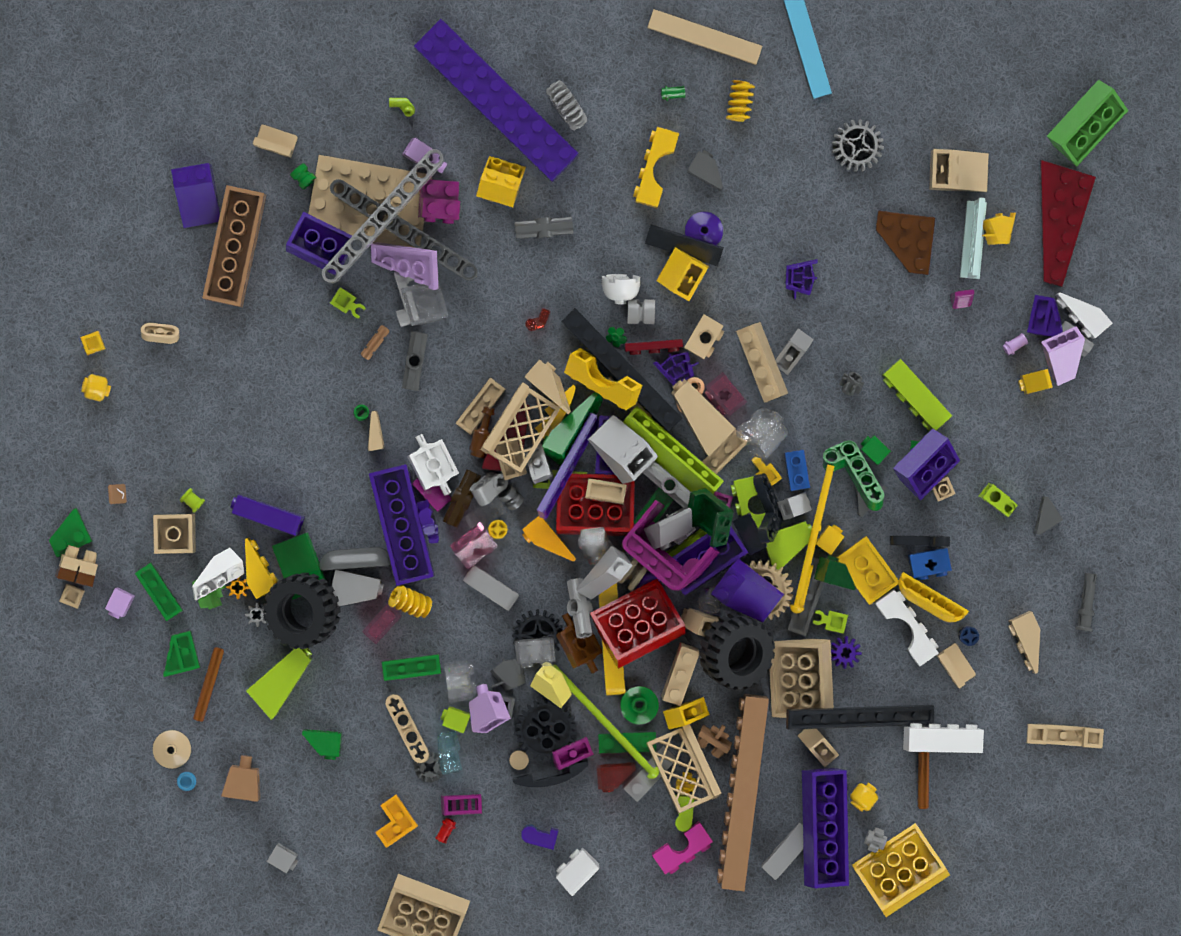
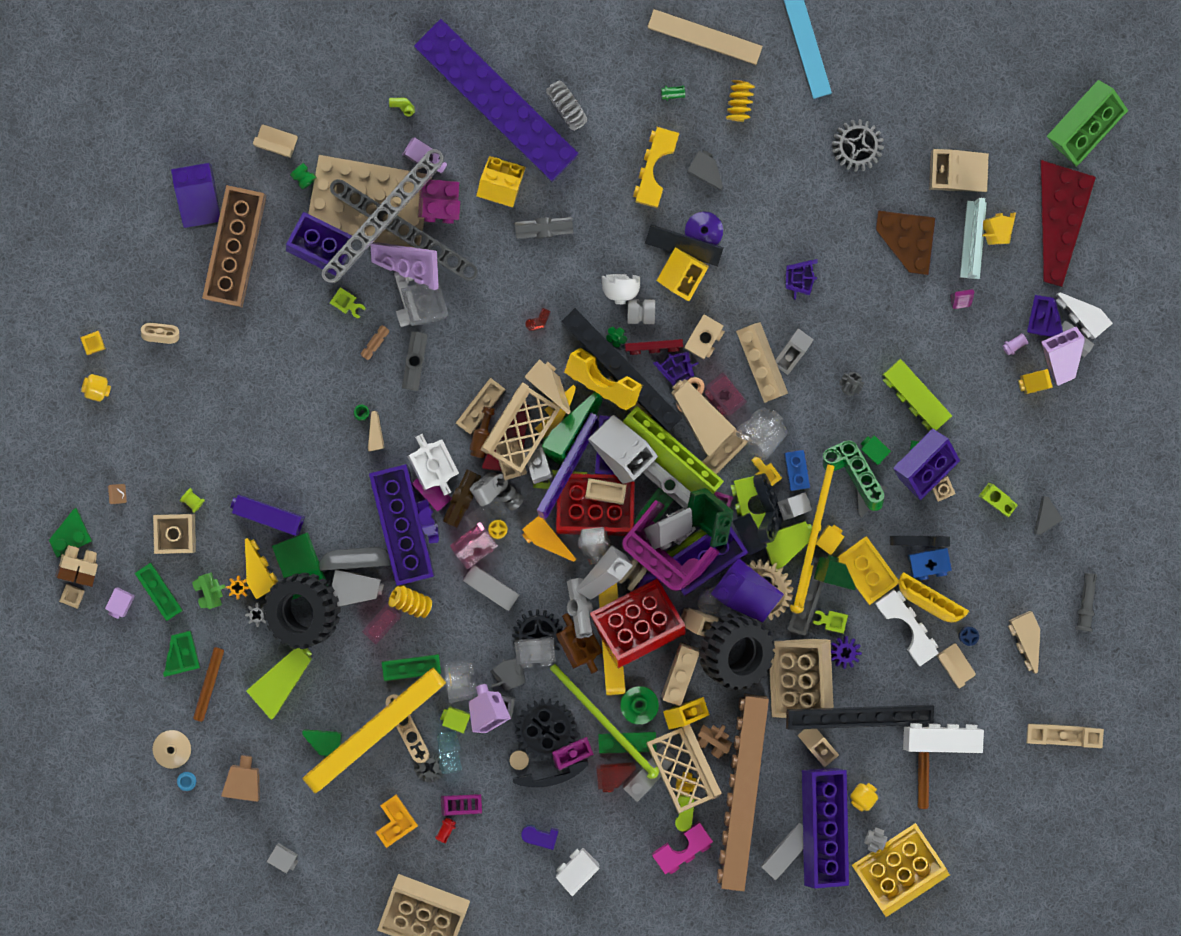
(220, 571): white slope -> none
(374, 730): none -> yellow beam
(552, 685): light yellow slope -> none

